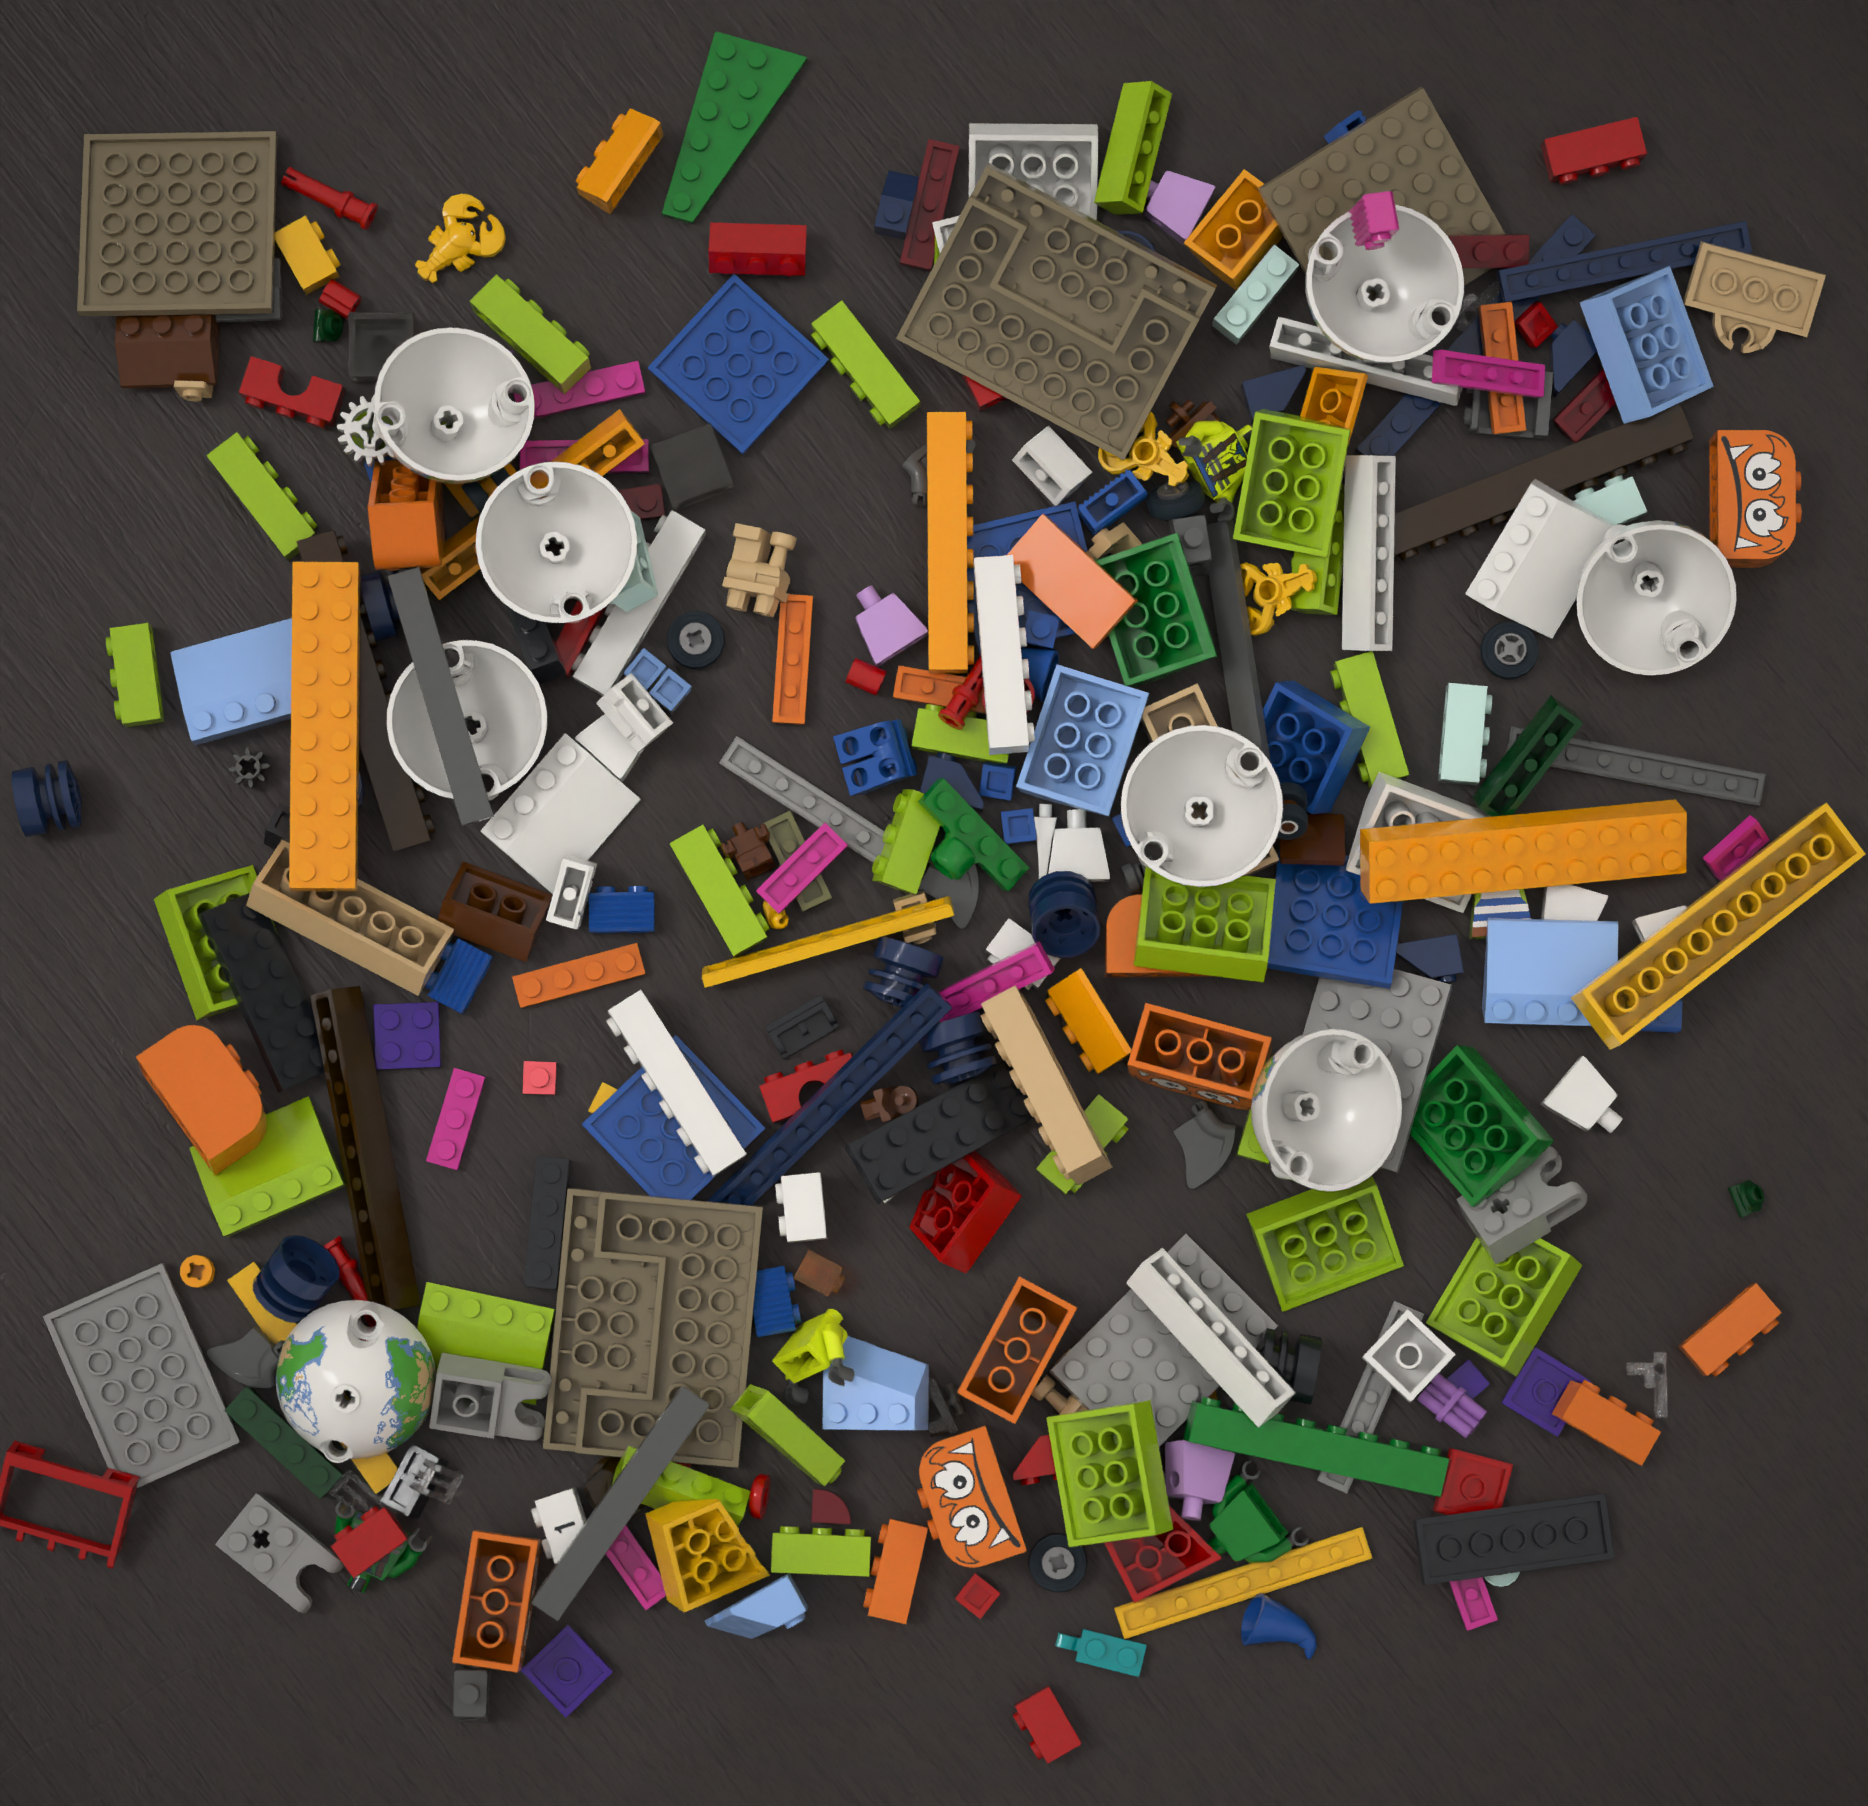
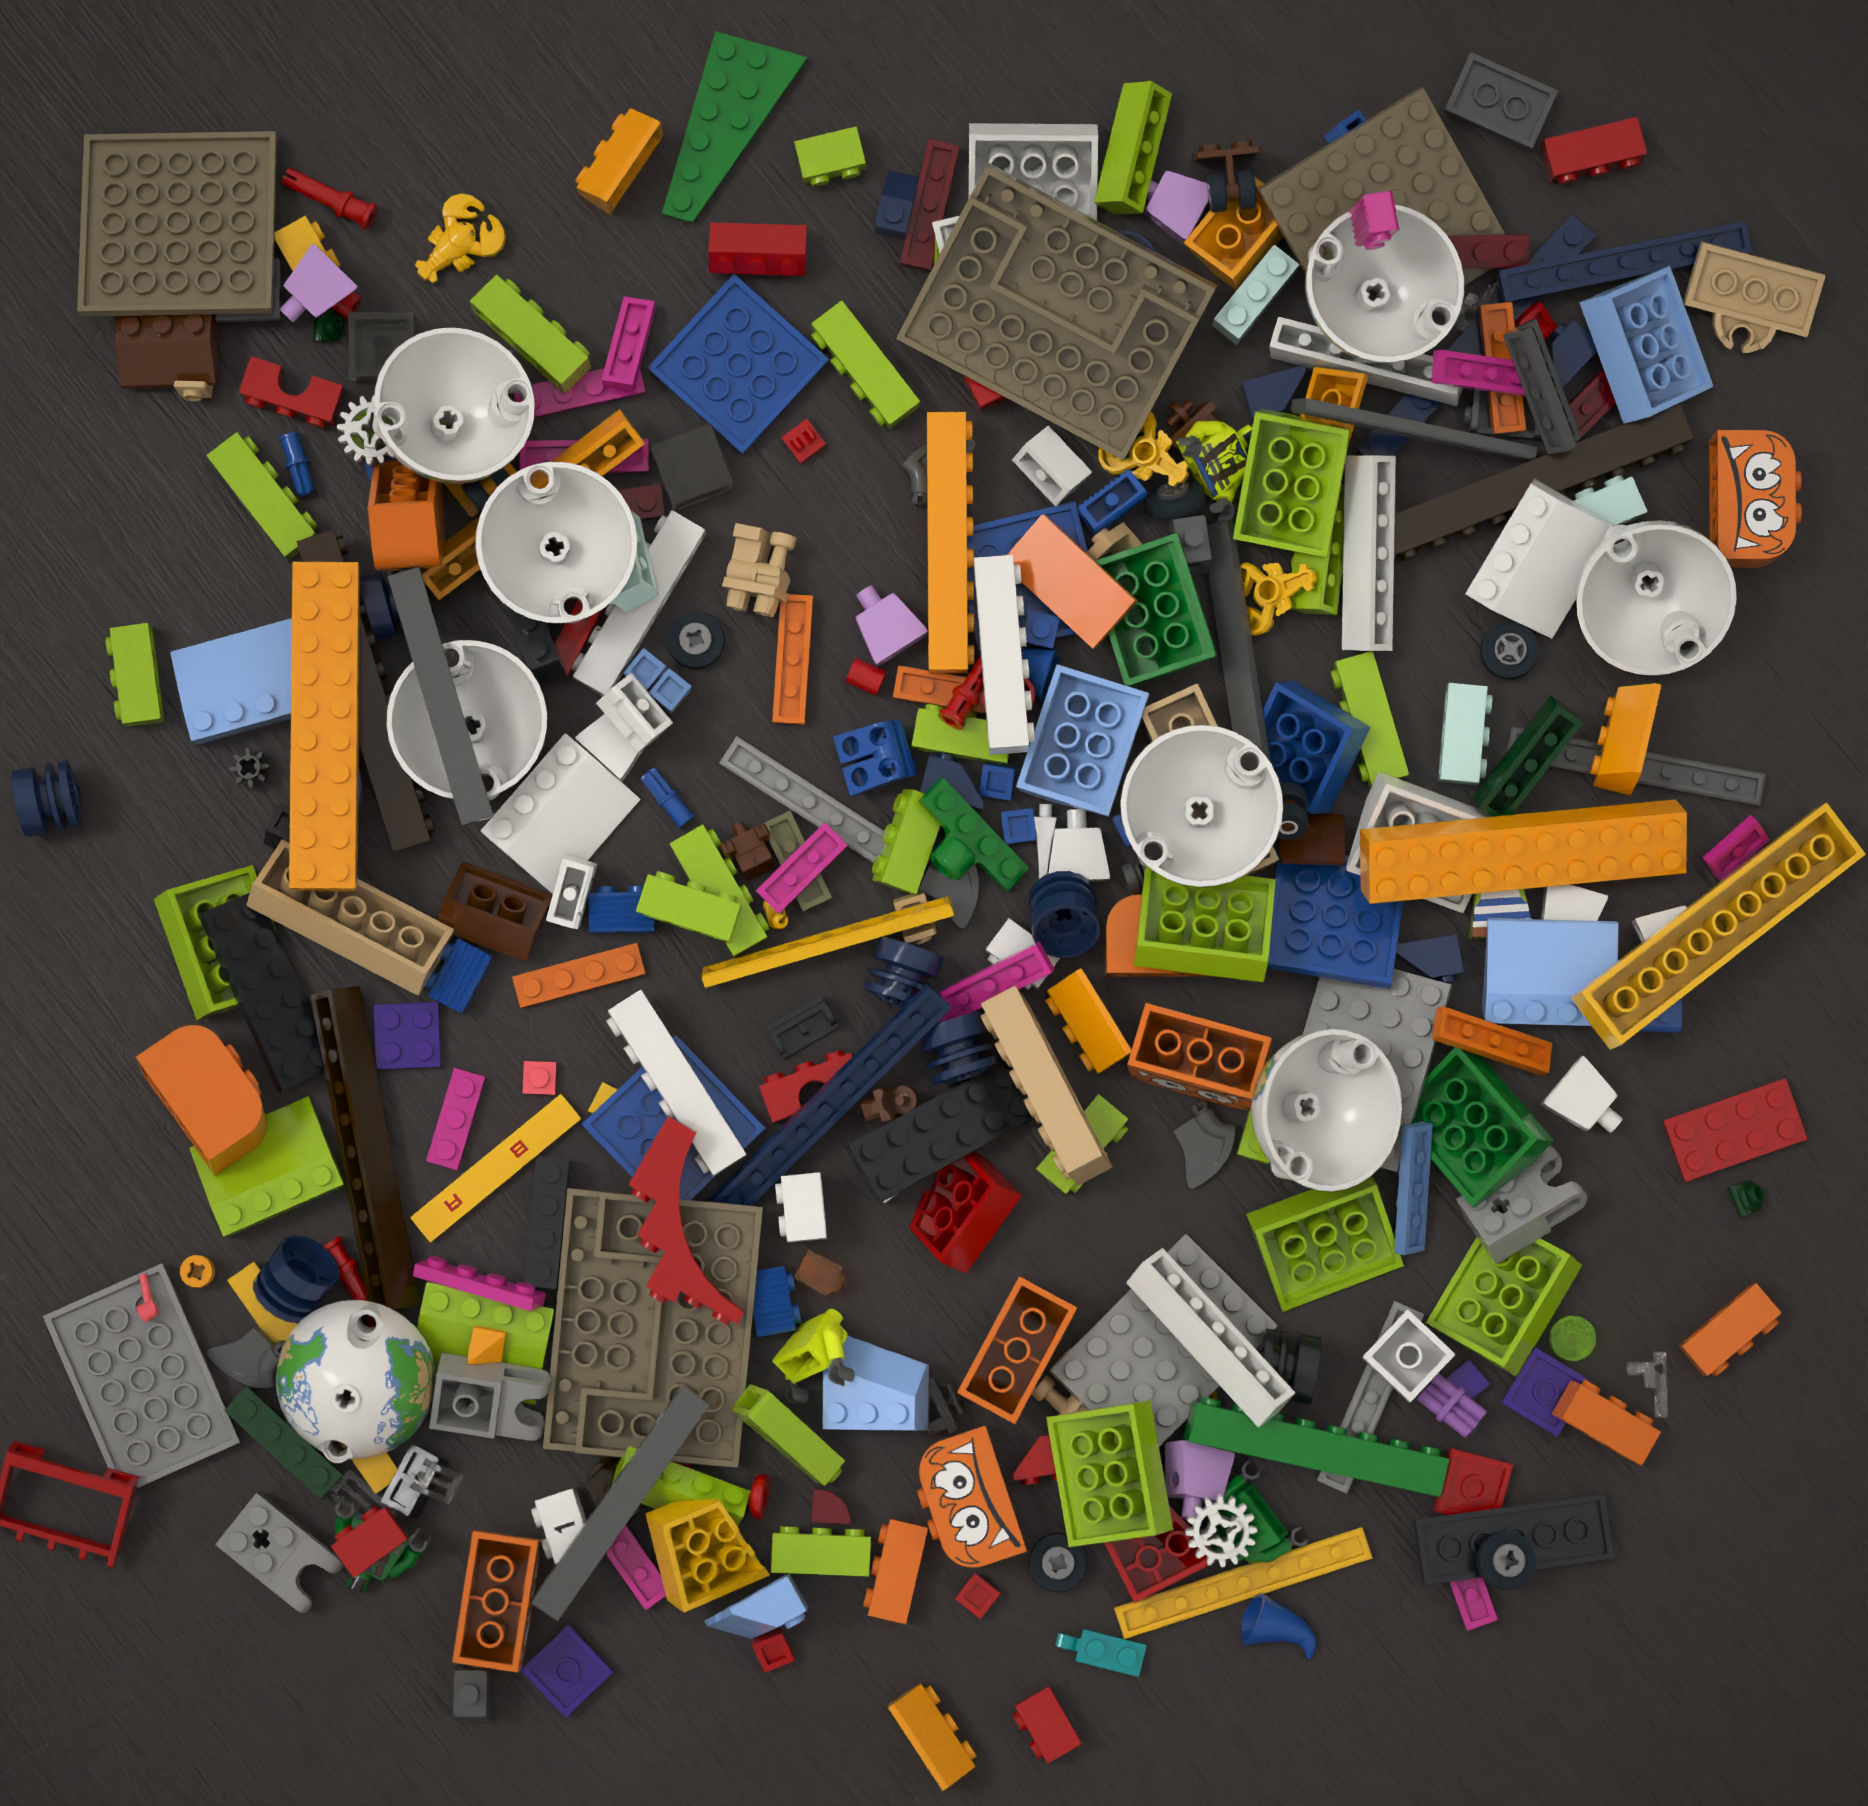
(148, 1309): none -> coral hand
(297, 463): none -> blue axle
(315, 285): none -> lavender torso
(486, 1346): none -> light orange slope
(491, 1286): none -> dark pink plate
(495, 1168): none -> yellow tile
(628, 343): none -> dark pink plate
(667, 797): none -> blue axle
(677, 1270): none -> red arch
(689, 907): none -> lime brick
(773, 1650): none -> red plate
(803, 441): none -> red tile
(830, 156): none -> lime brick
(933, 1735): none -> light orange slope
(1221, 192): none -> plate
(1234, 1523): none -> white gear
(1413, 429): none -> dark grey tile
(1413, 1188): none -> medium blue plate
(1492, 1041): none -> orange plate
(1494, 1557): none -> black wheel
(1500, 101): none -> dark grey plate
(1542, 387): none -> dark grey fence
(1572, 1338): none -> clear neon green wheel
(1625, 737): none -> light orange slope
(1734, 1130): none -> red plate

